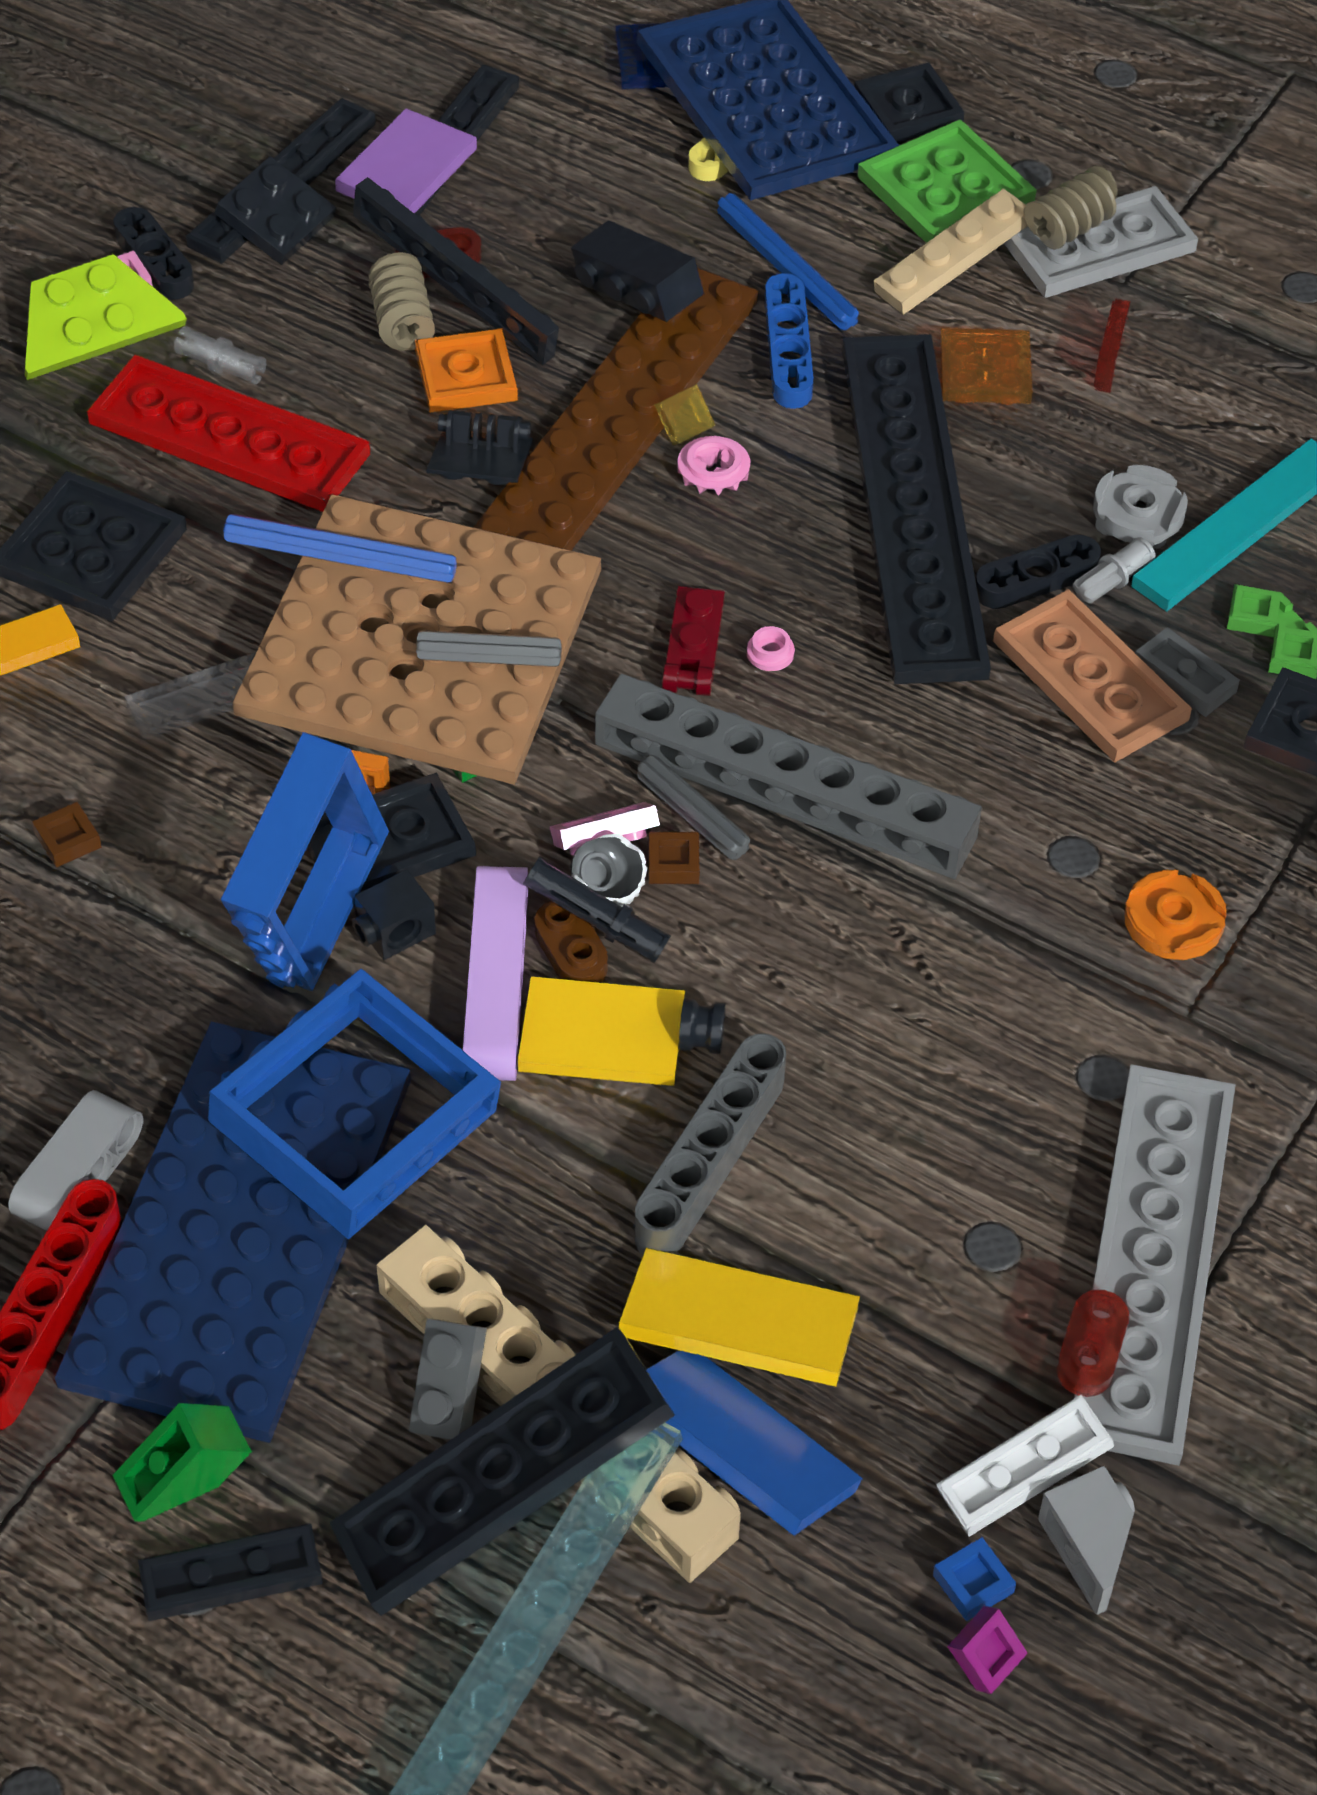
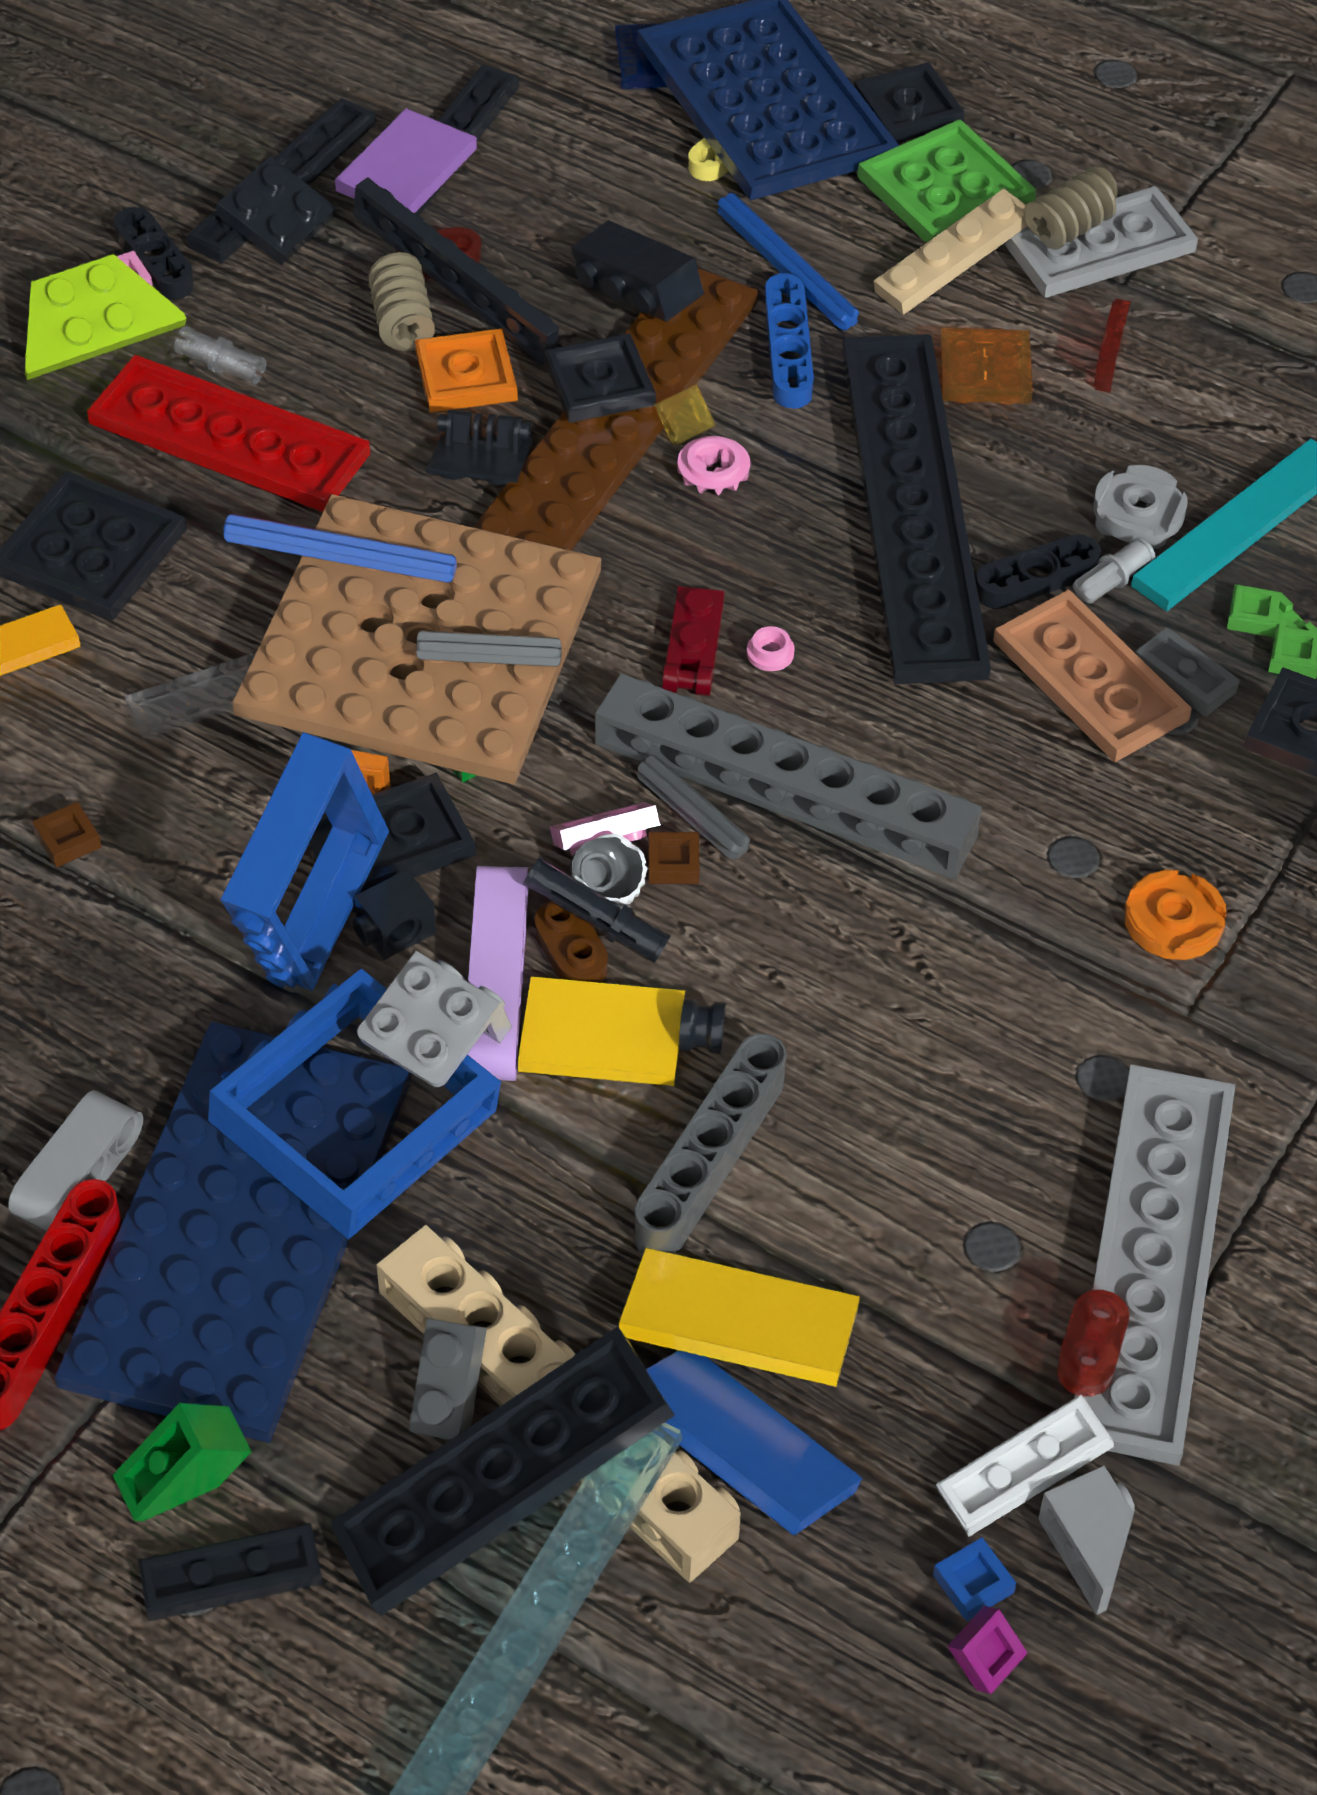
(432, 1019): none -> light grey bracket
(599, 378): none -> black tile

